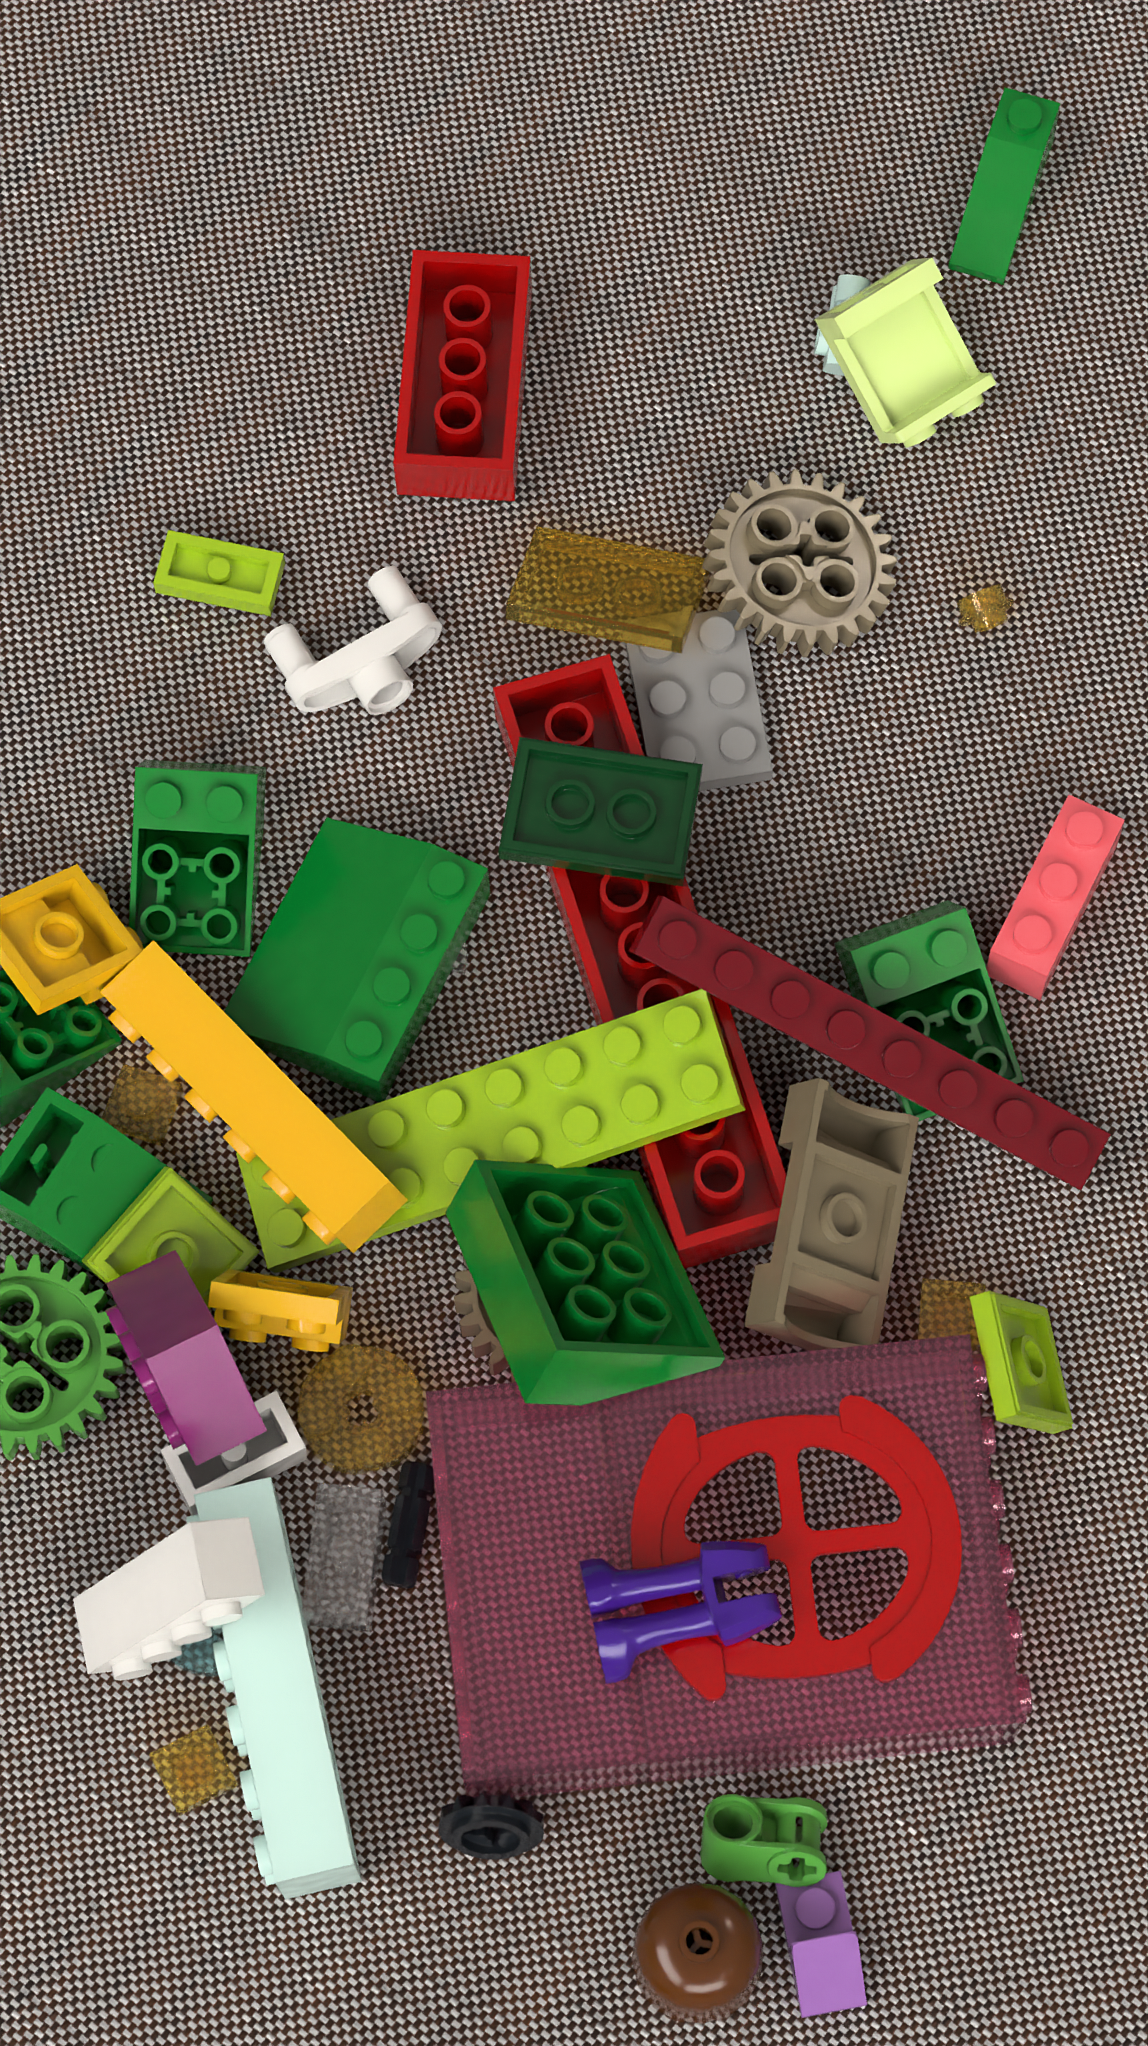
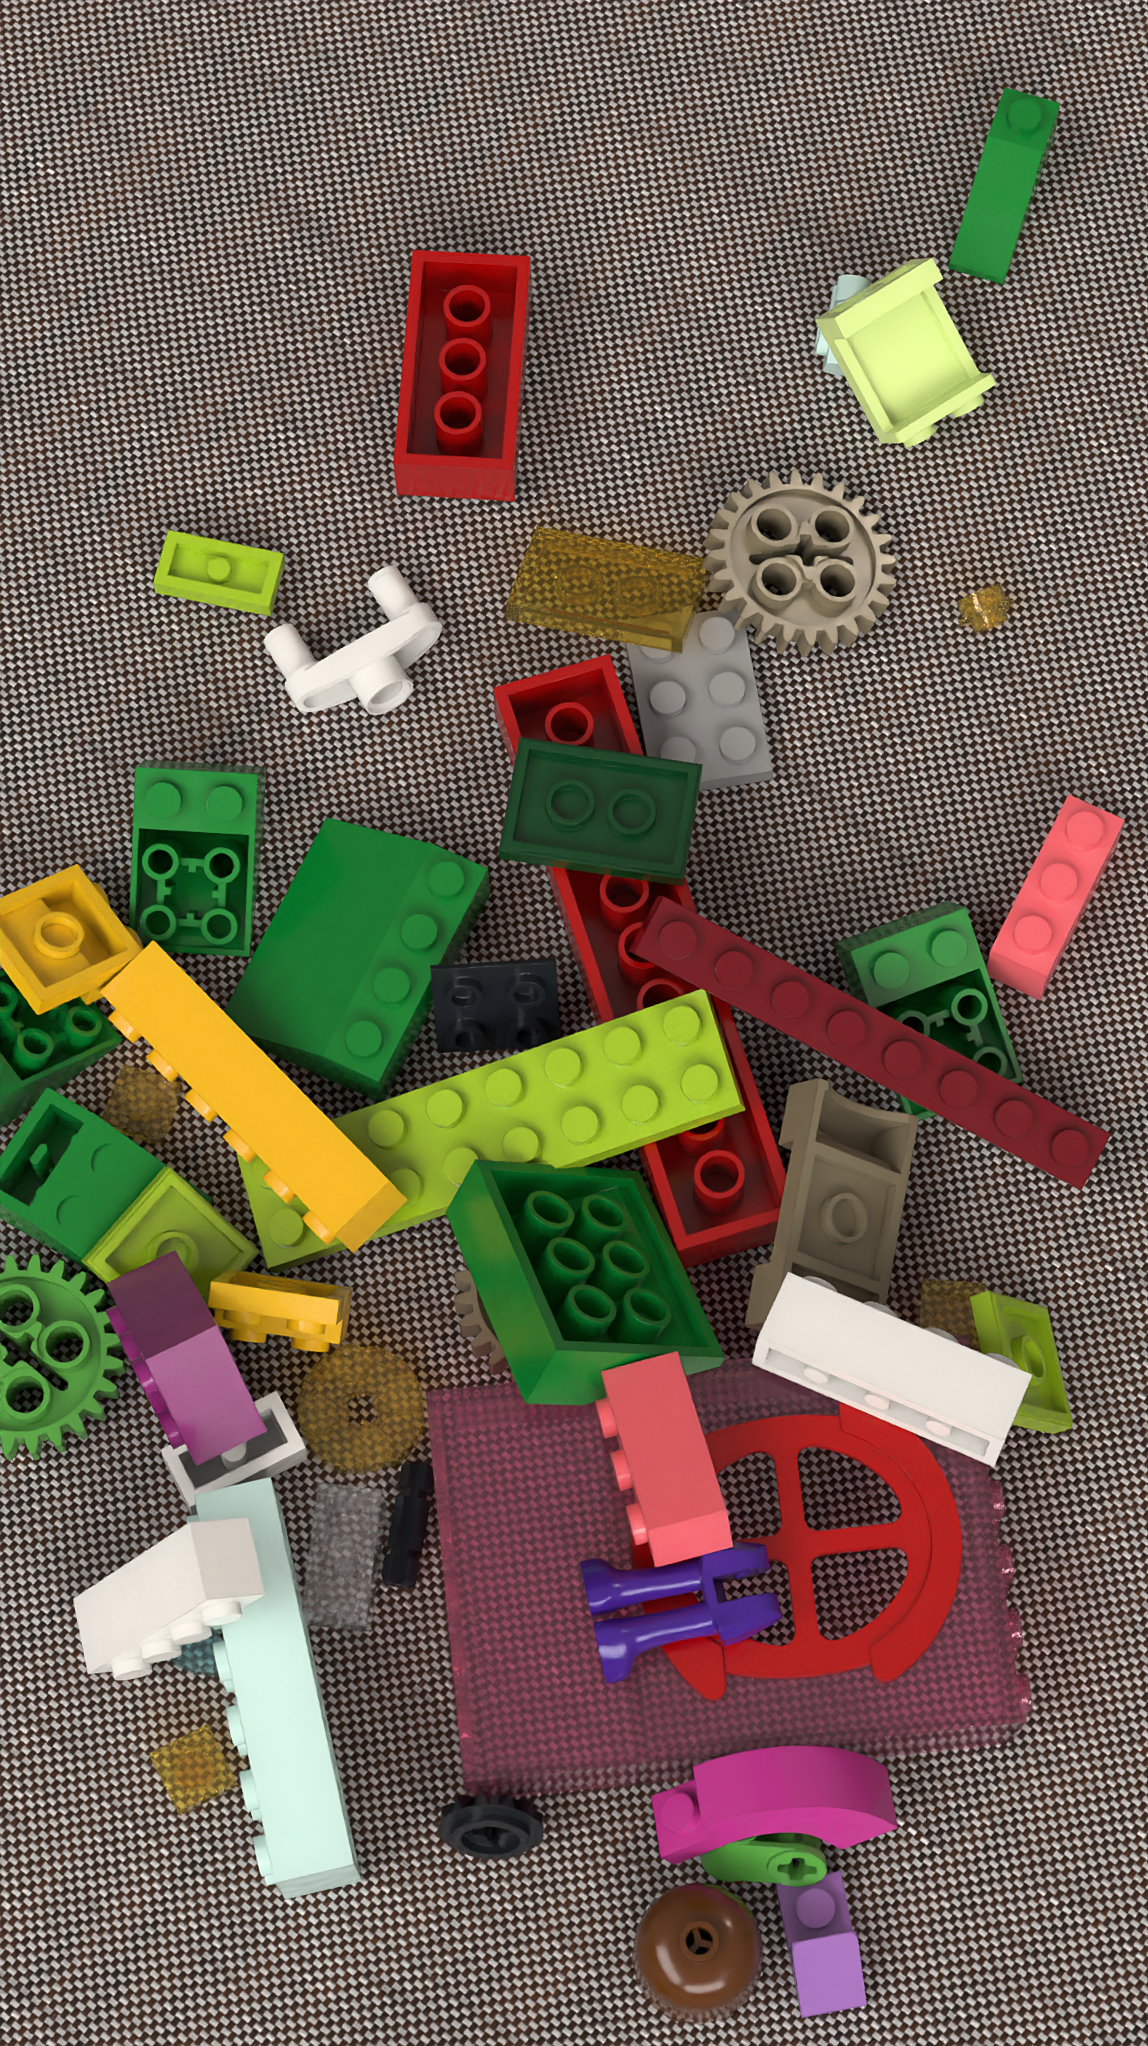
(495, 1005): none -> black hinge
(663, 1460): none -> coral brick
(775, 1790): none -> dark pink arch
(891, 1367): none -> white brick

